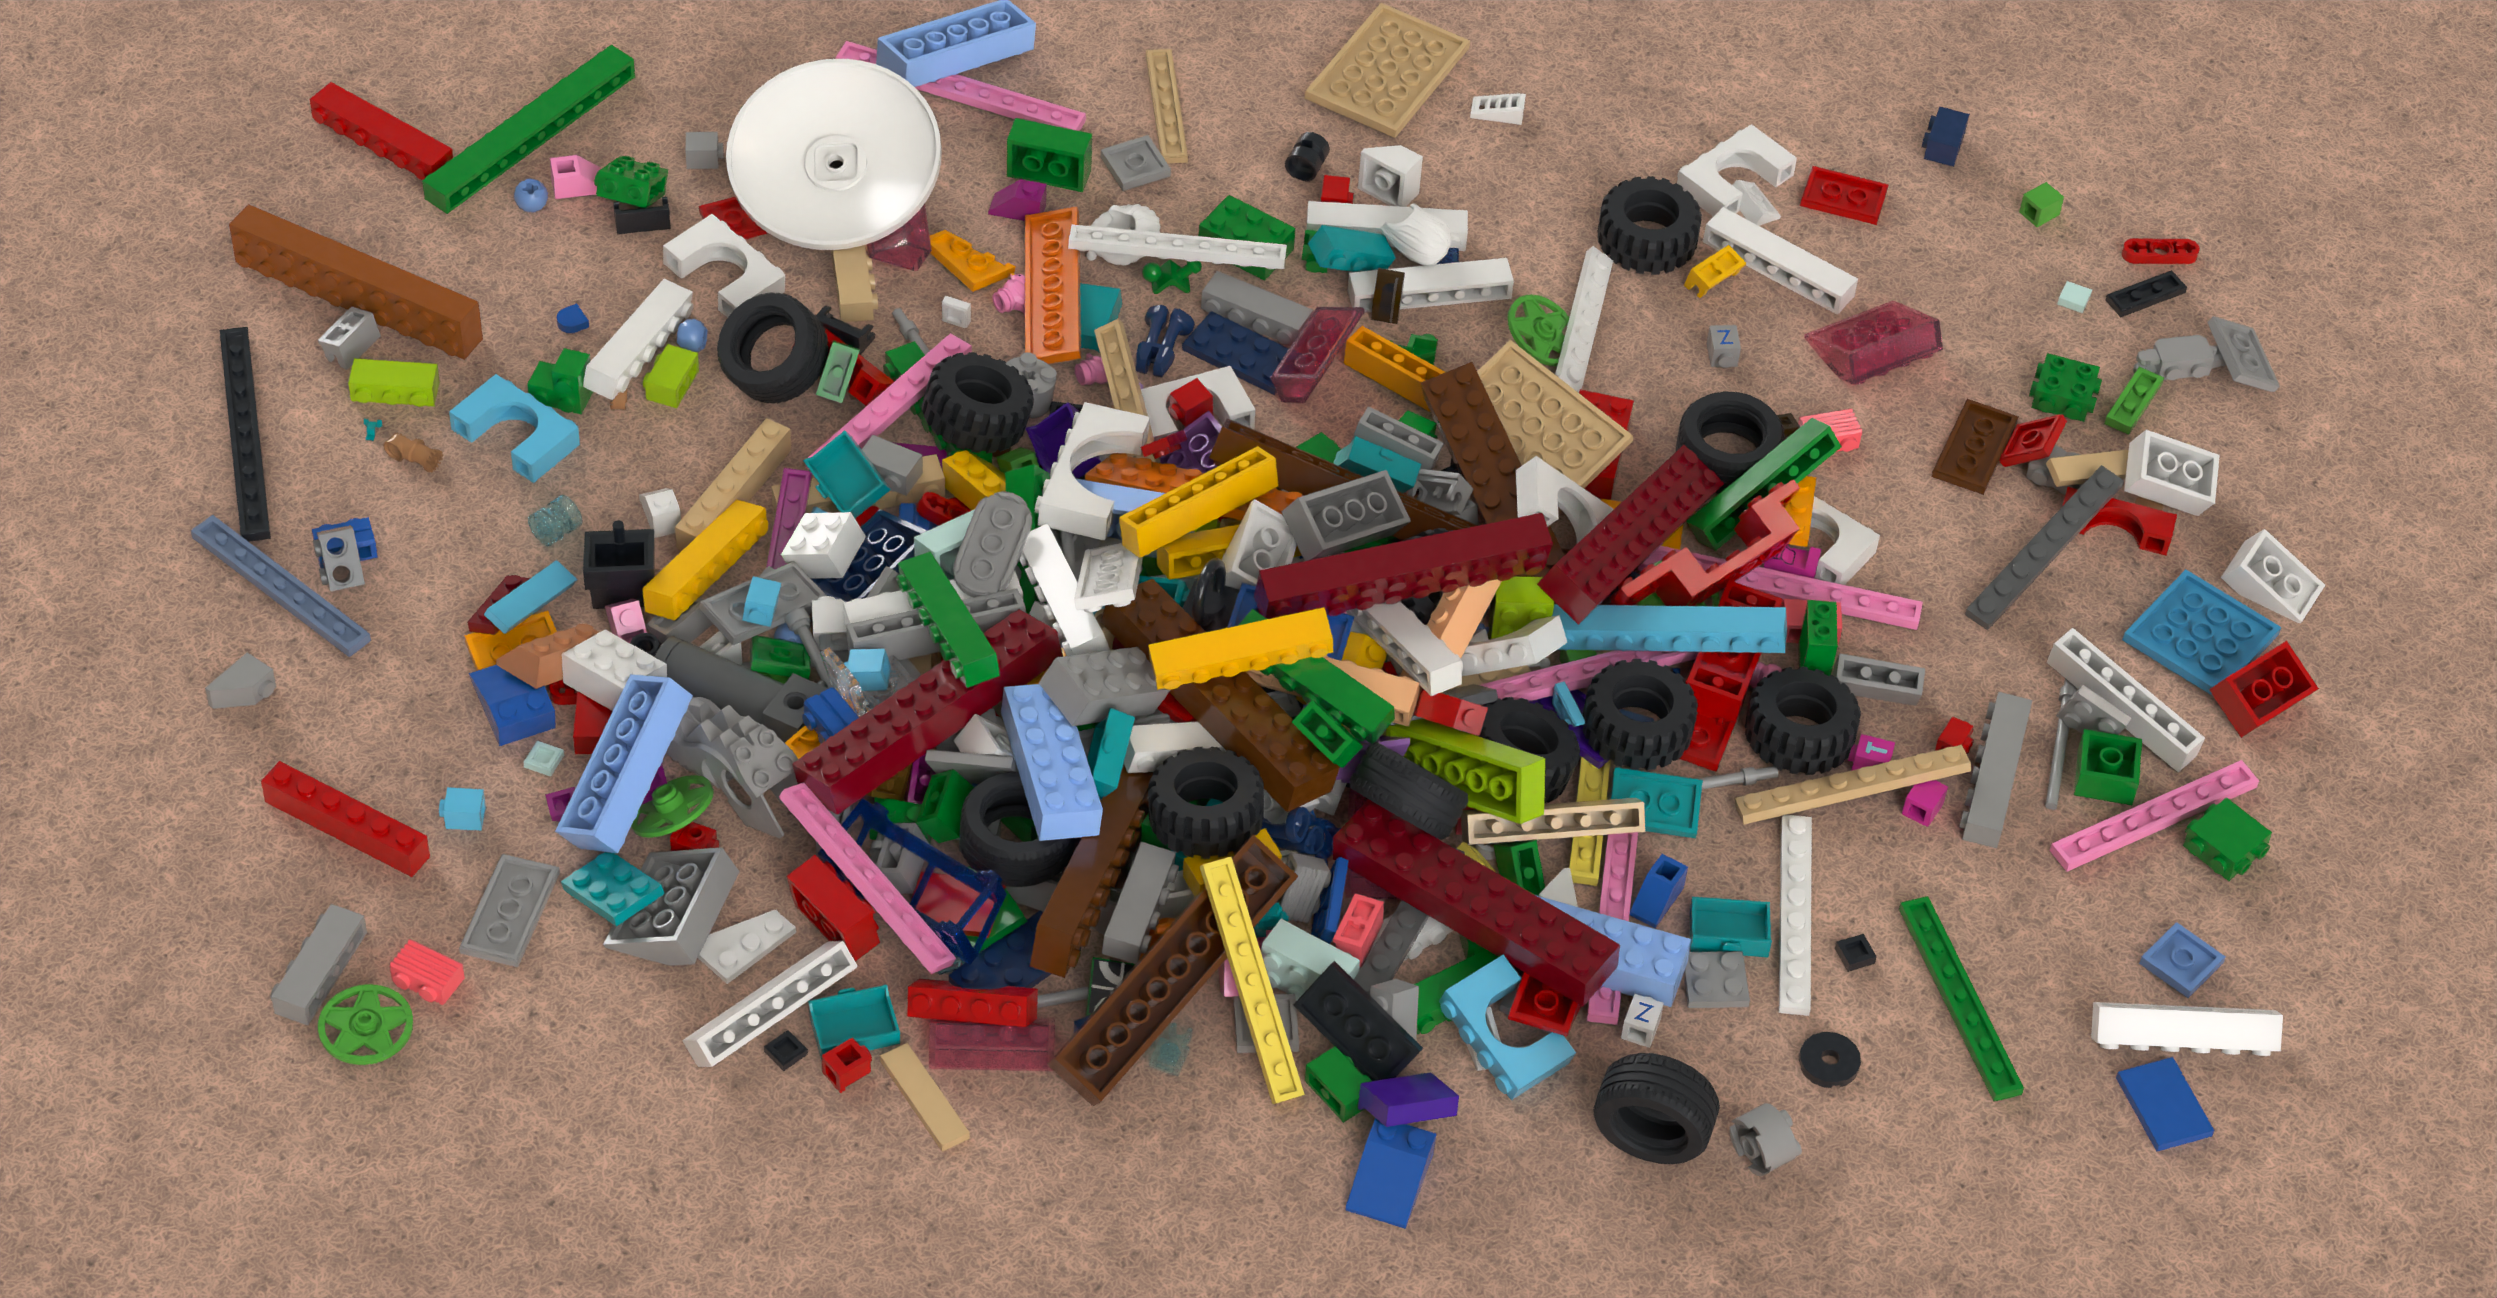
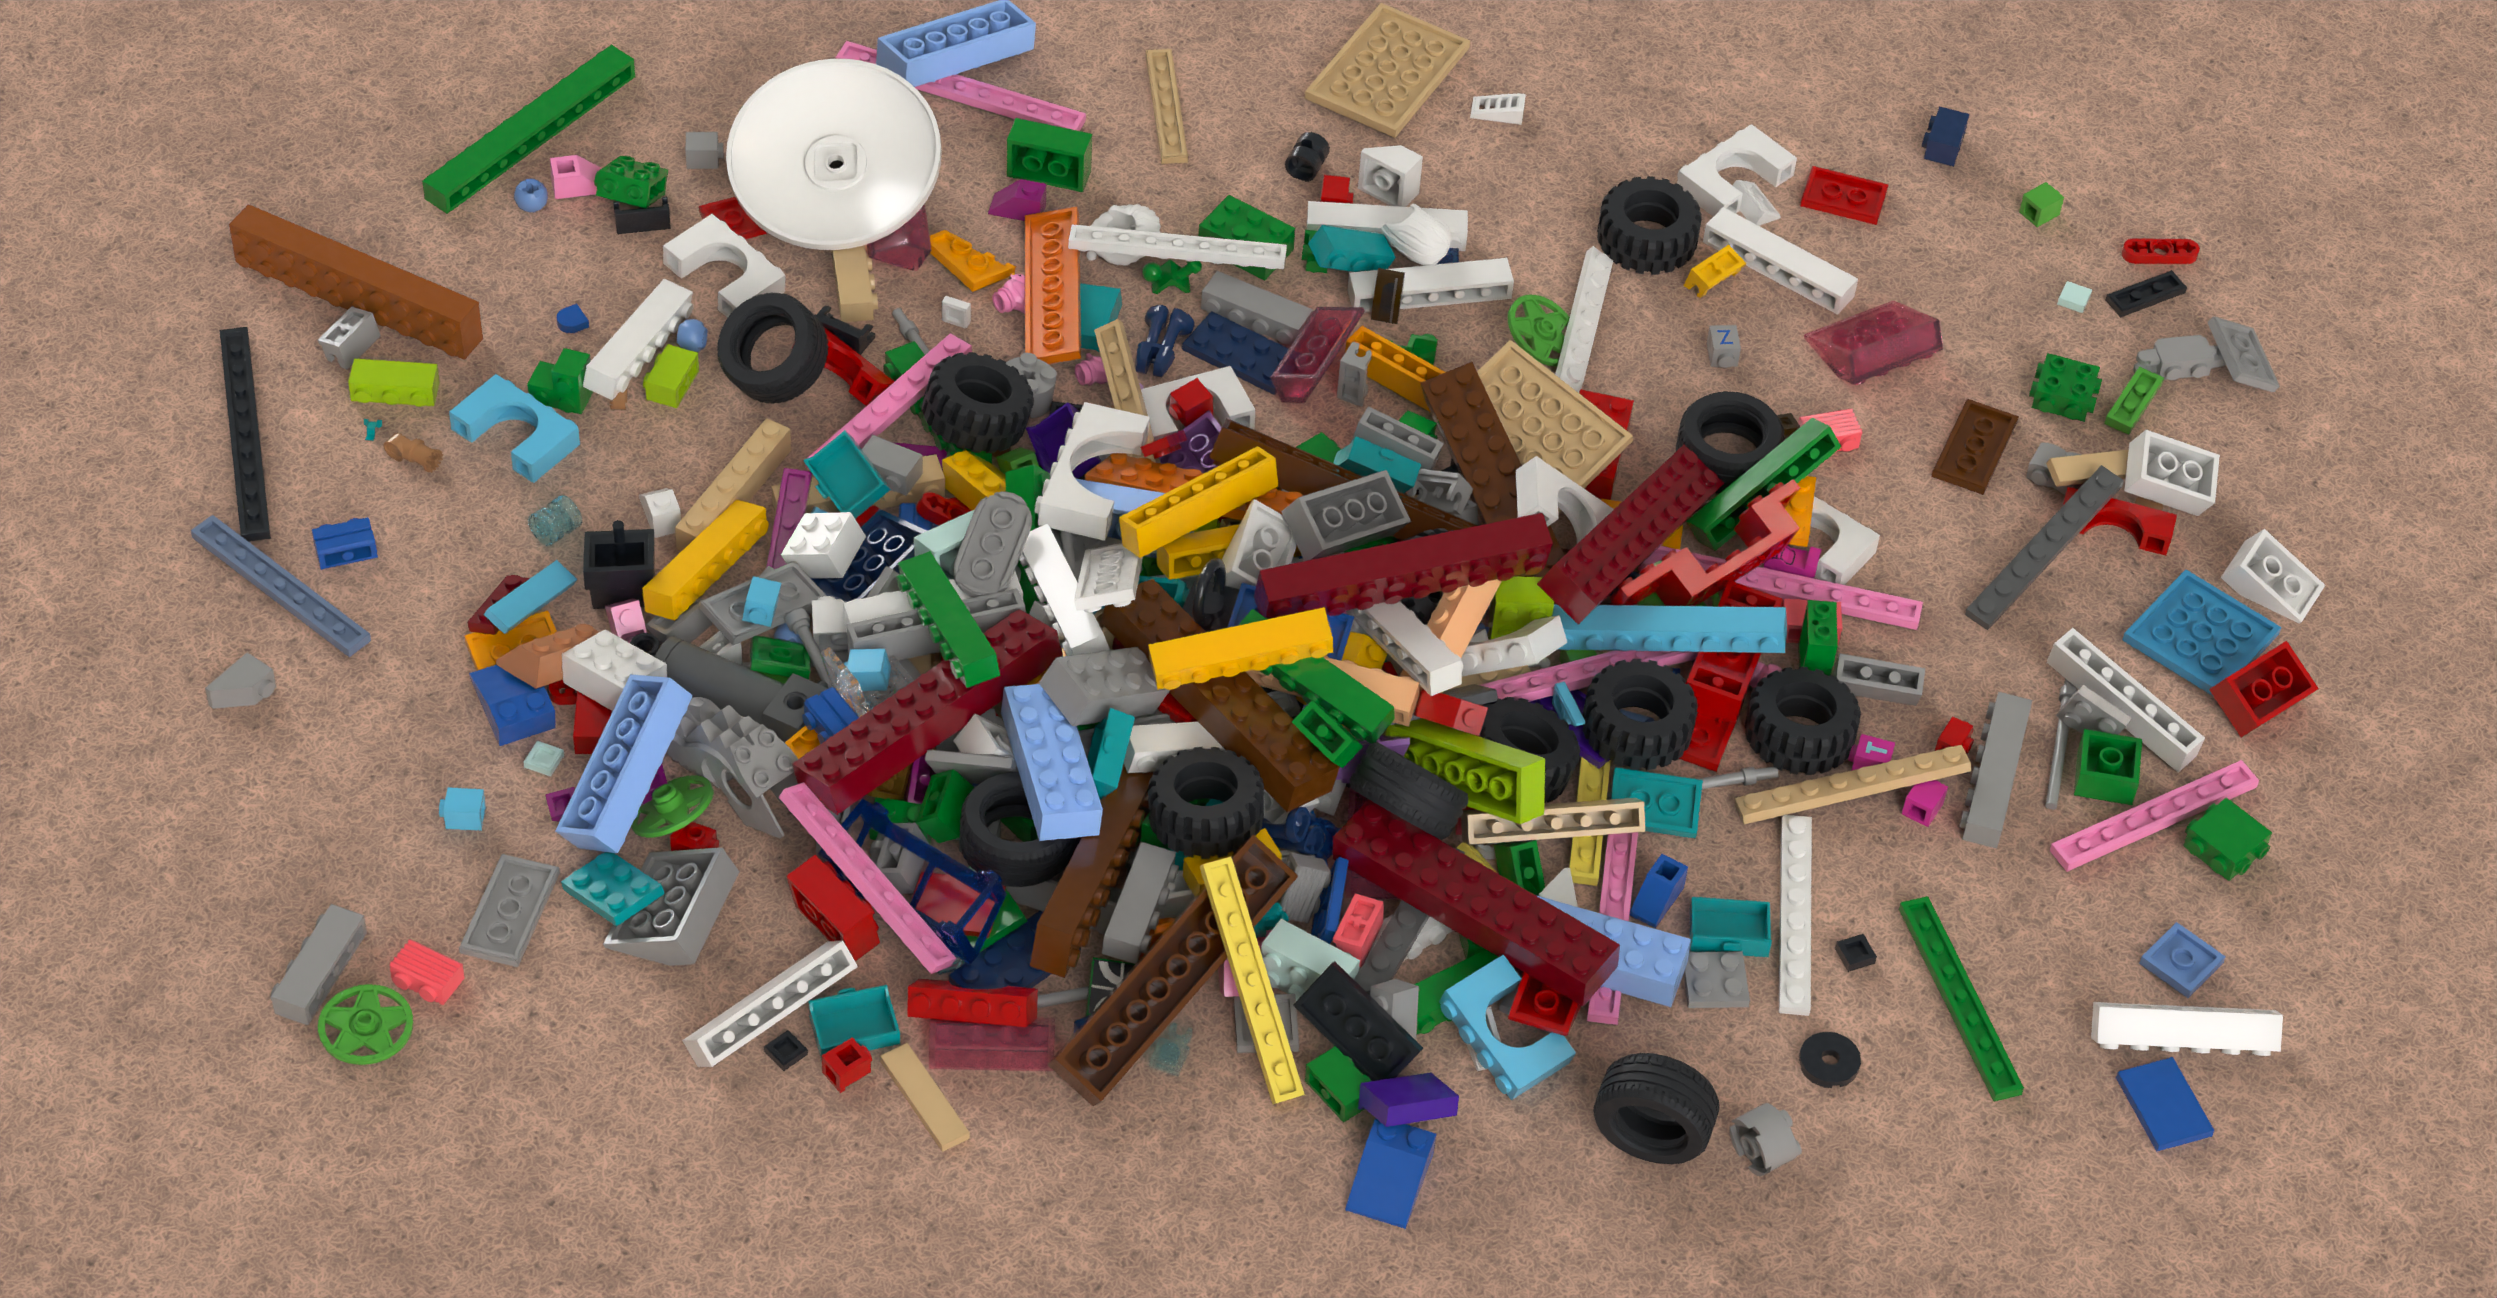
(345, 819): red brick -> none
(346, 556): brick -> none
(379, 131): red brick -> none
(744, 944): white wing -> none
(837, 371): green brick -> none
(1135, 163): light grey plate -> none
(1353, 376): none -> light grey hinge
(1642, 1020): white brick -> none
(2033, 440): red tile -> none

